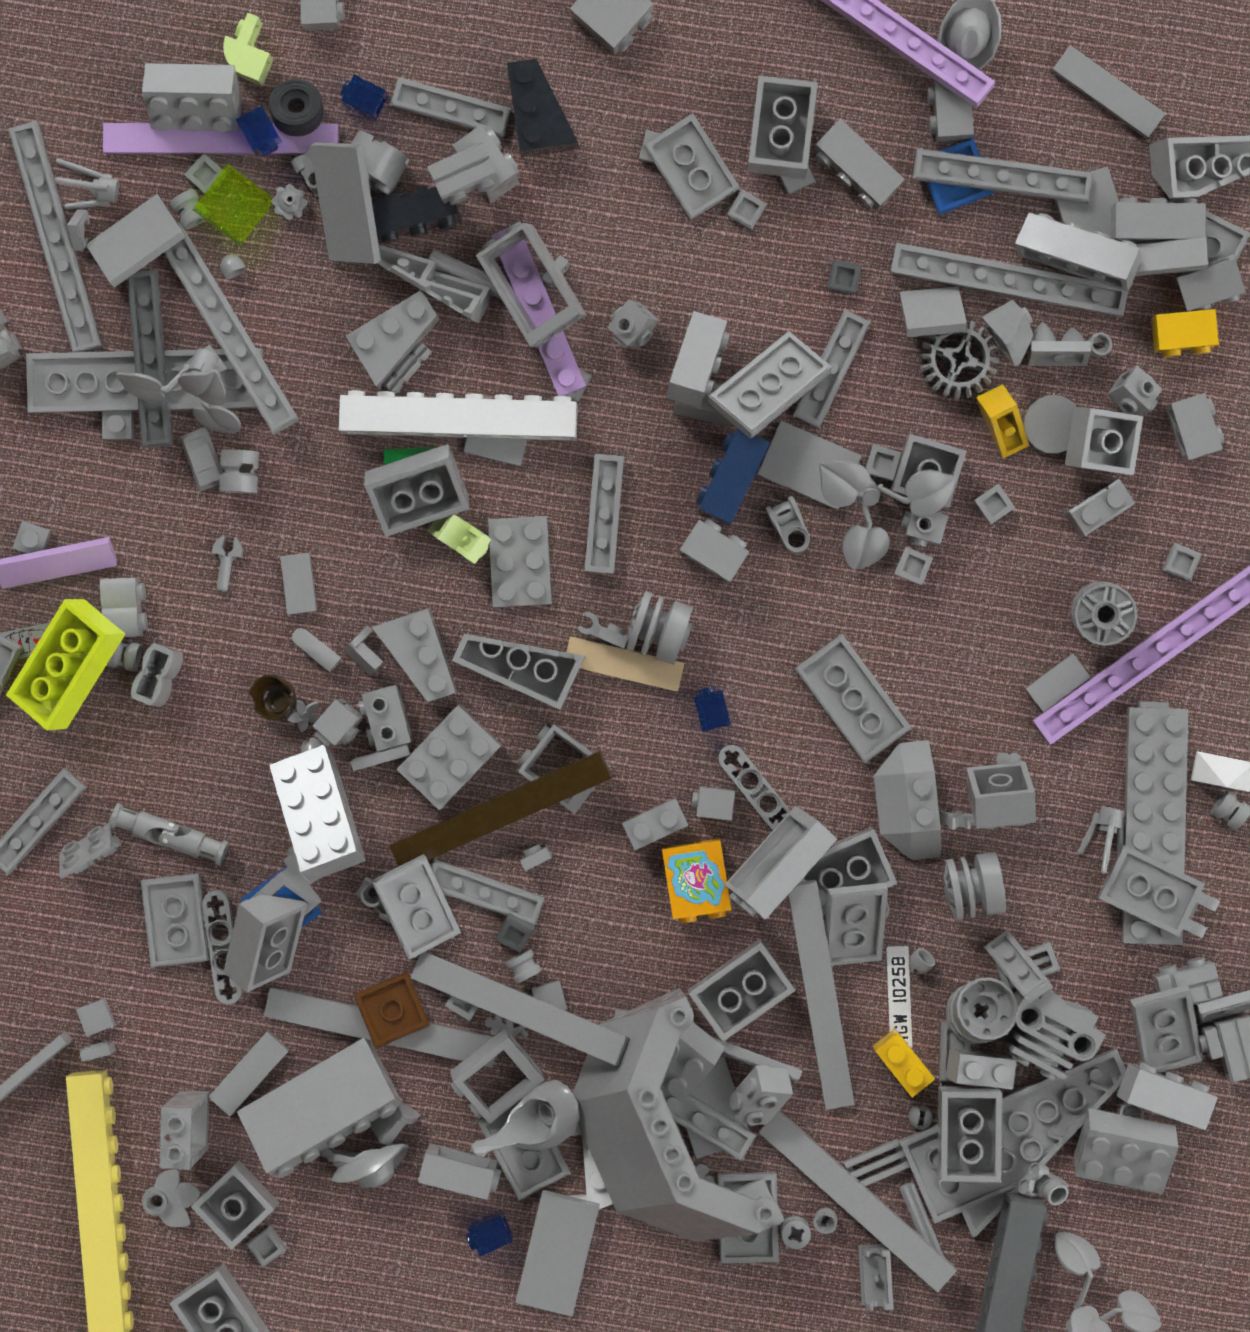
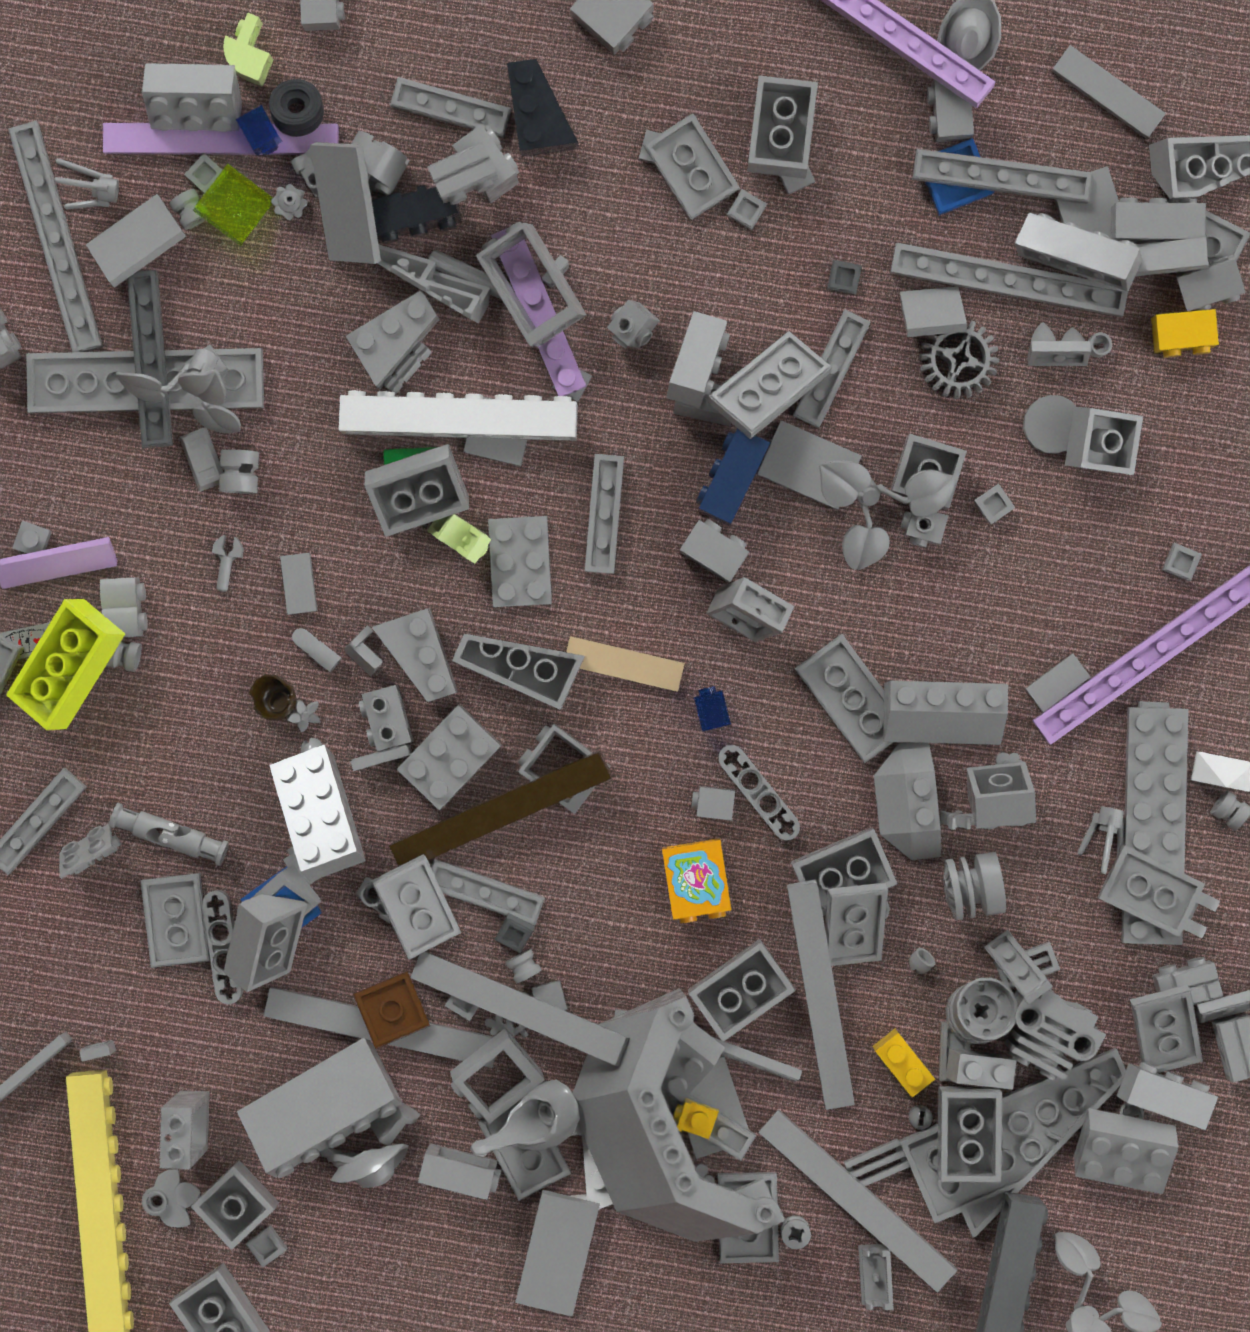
(77, 229): light grey tile -> none
(95, 1017): light grey tile -> none
(118, 425): light grey plate -> none
(155, 681): light grey brick -> none
(231, 335): light grey tile -> none
(232, 266): light grey hinge -> none
(249, 1073): light grey tile -> none
(338, 723): light grey brick -> none
(363, 97): clear blue brick -> none
(489, 1233): clear blue brick -> none
(535, 856): light grey plate -> none
(611, 634): light grey plate -> none
(655, 823): light grey brick -> none
(660, 628): light grey wheel -> none
(695, 1118): none -> yellow bracket
(755, 609): none -> light grey window
(761, 1095): light grey brick -> none
(779, 863): light grey window -> none
(788, 523): light grey piece -> none
(831, 1223): light grey hinge -> none
(858, 165): light grey brick -> none
(883, 462): light grey plate -> none
(899, 991): white sticker -> none
(913, 566): light grey tile -> none
(919, 1214): light grey axle -> none
(945, 712): none -> light grey slope
(1003, 420): yellow slope -> none
(1010, 330): light grey slope -> none
(1044, 1184): light grey plate -> none
(1099, 508): light grey brick -> none
(1121, 615): light grey wheel -> none
(1135, 392): light grey brick -> none
(1195, 427): light grey brick -> none
(1210, 1042): light grey plate -> none

